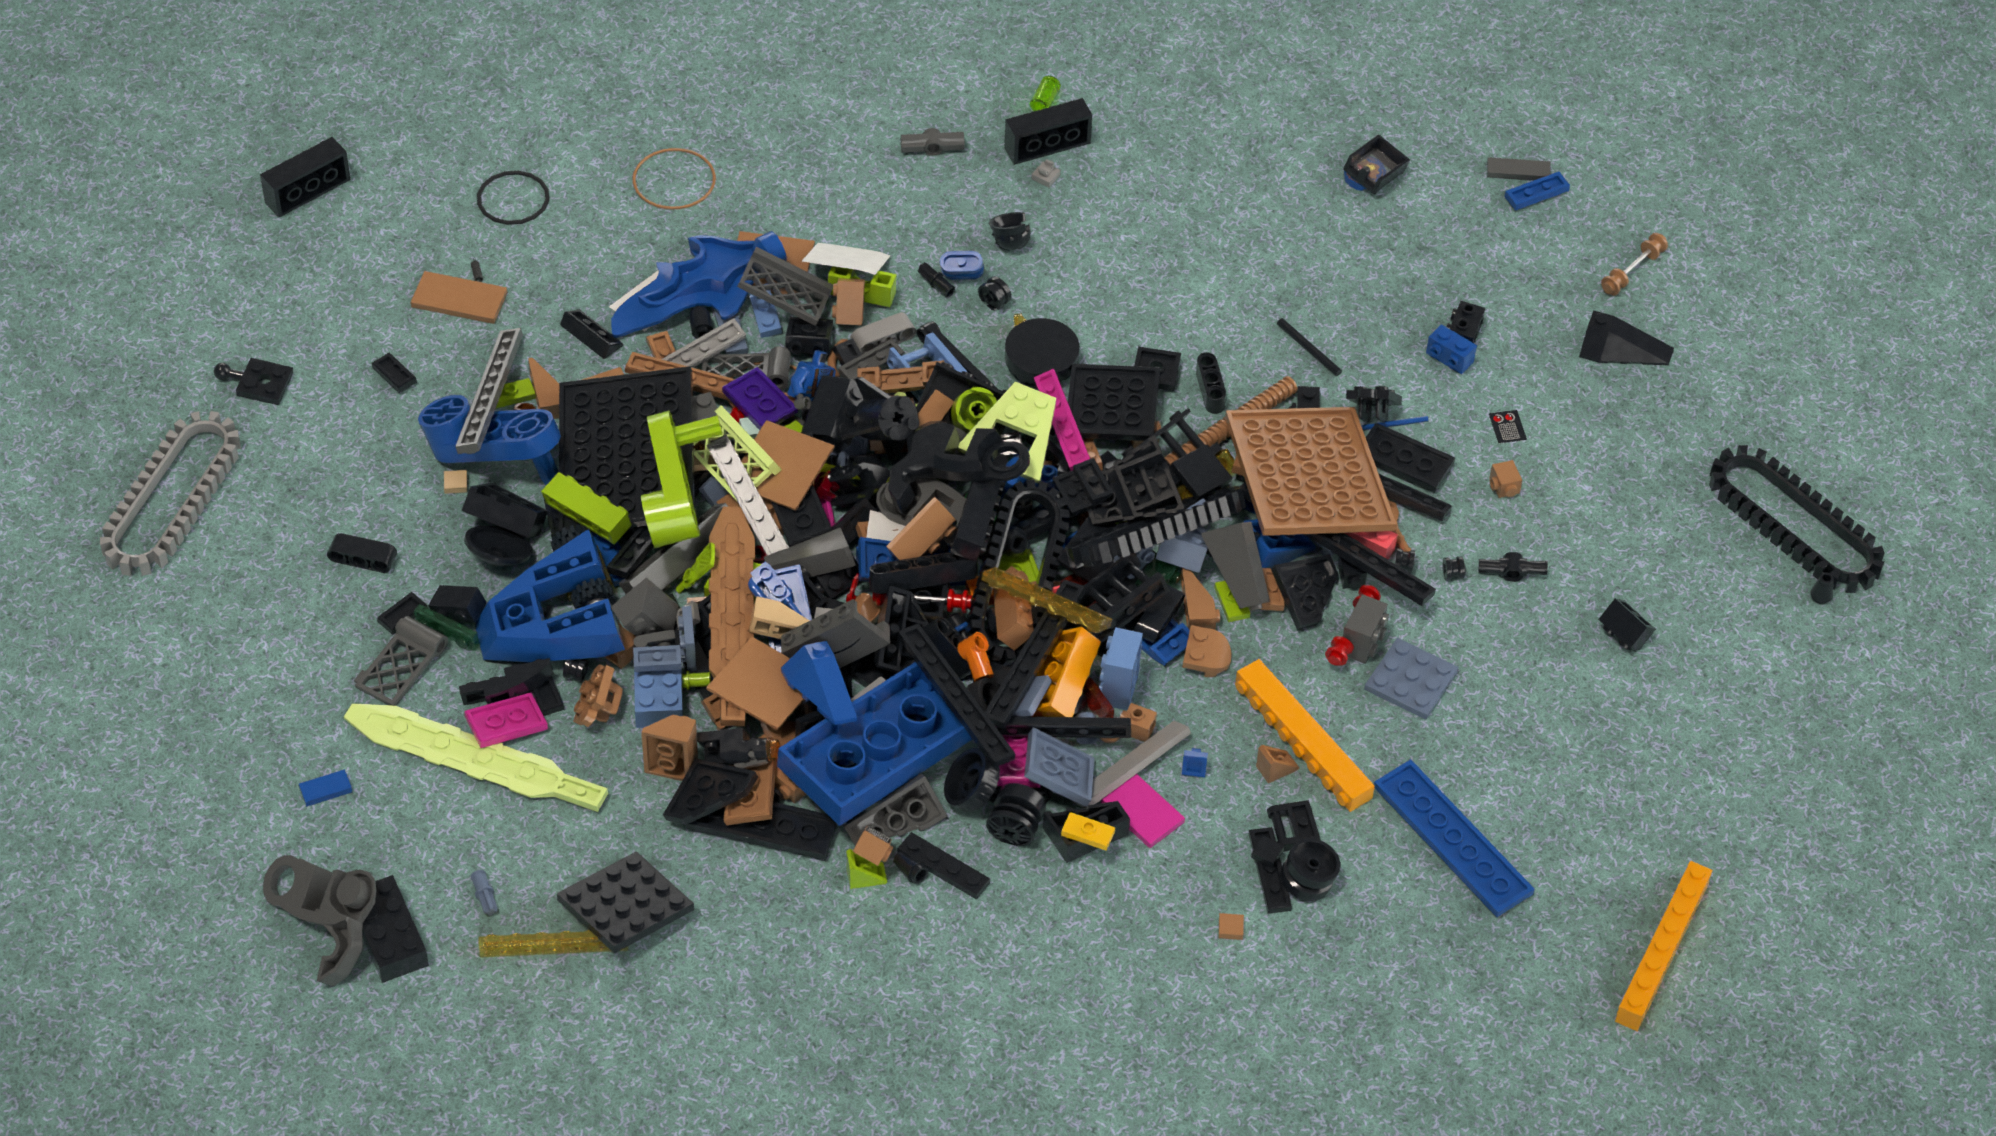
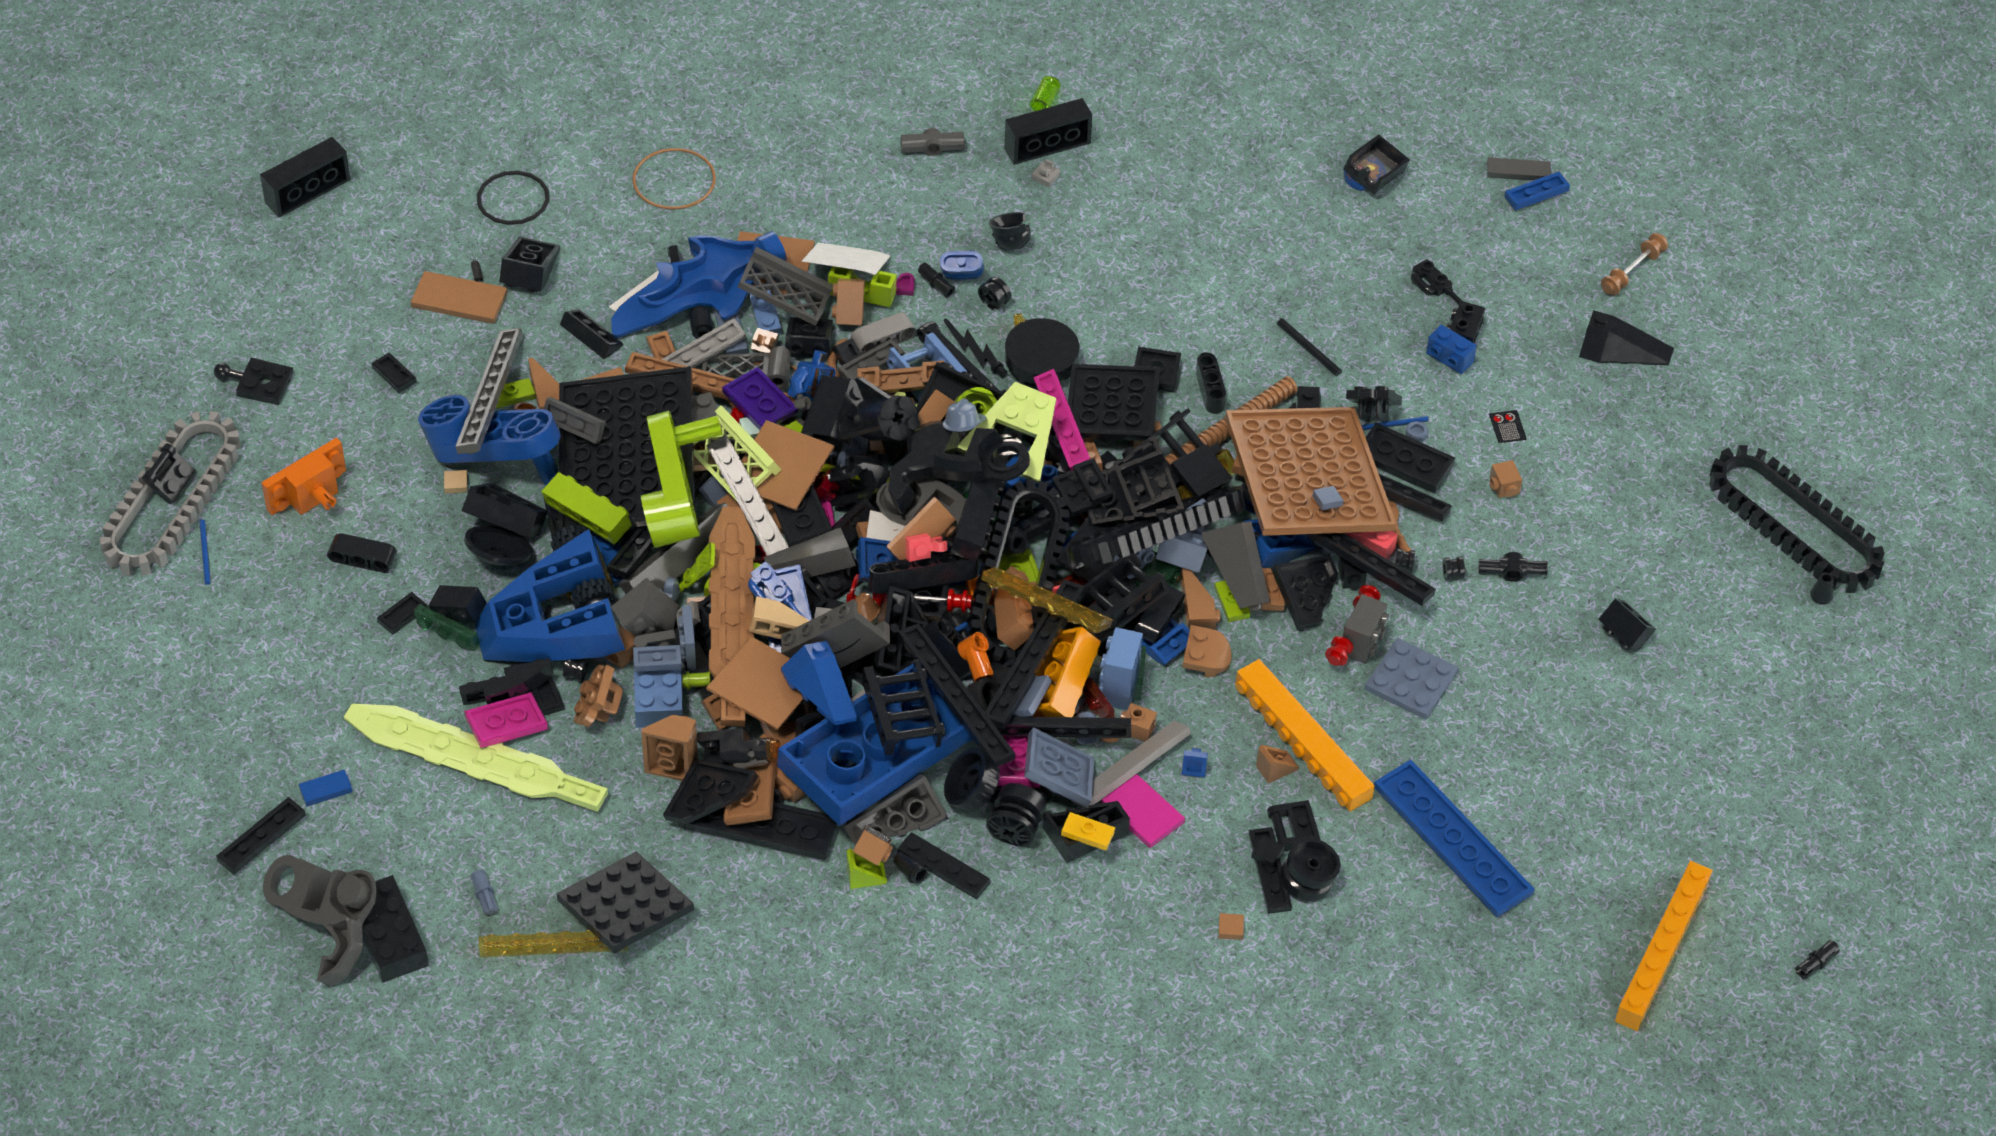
(174, 477): none -> black plate
(204, 552): none -> blue axle
(260, 835): none -> black plate
(307, 481): none -> orange brick
(415, 636): dark grey piece -> none
(528, 264): none -> black slope
(575, 420): none -> dark grey plate
(672, 588): none -> sand blue tile
(673, 253): none -> black tile
(764, 341): none -> tile
(885, 719): none -> black fence
(905, 284): none -> magenta tile
(921, 545): none -> coral plate
(962, 416): none -> sand blue piece
(968, 340): none -> black piece
(1141, 673): none -> clear green piece
(1327, 498): none -> sand blue tile
(1417, 431): none -> sand blue tile
(1438, 282): none -> black piece
(1817, 959): none -> black pin

